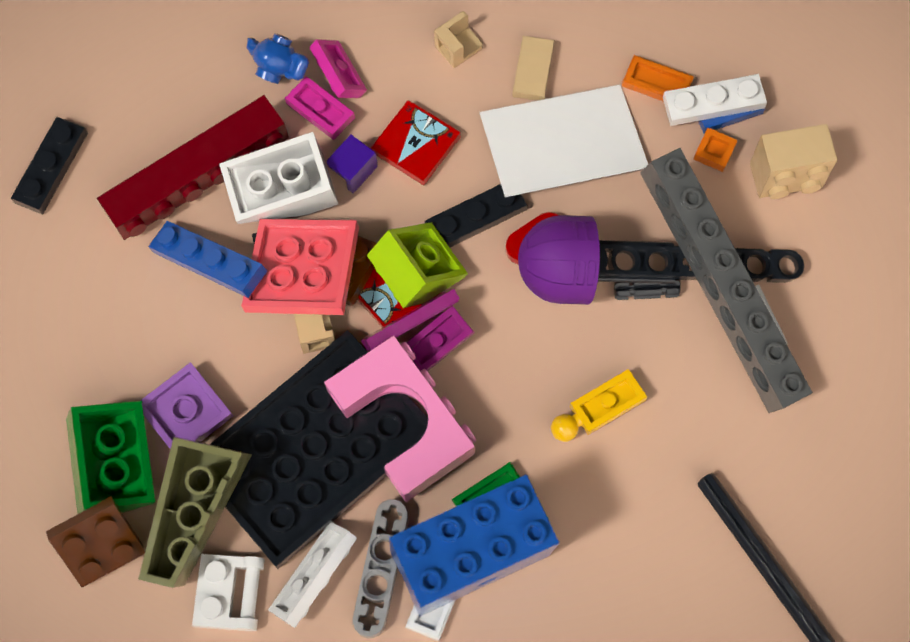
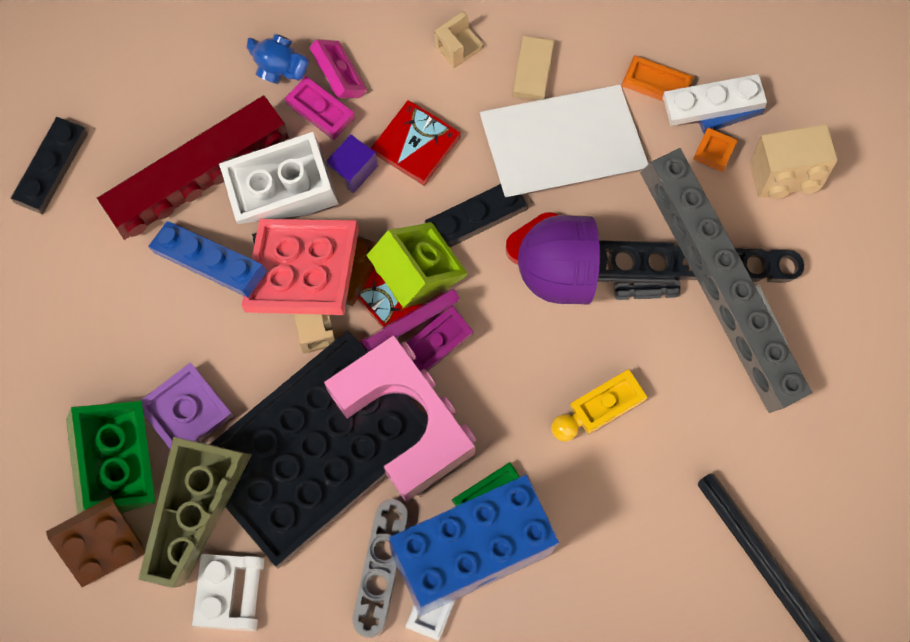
(312, 574): white plate -> none

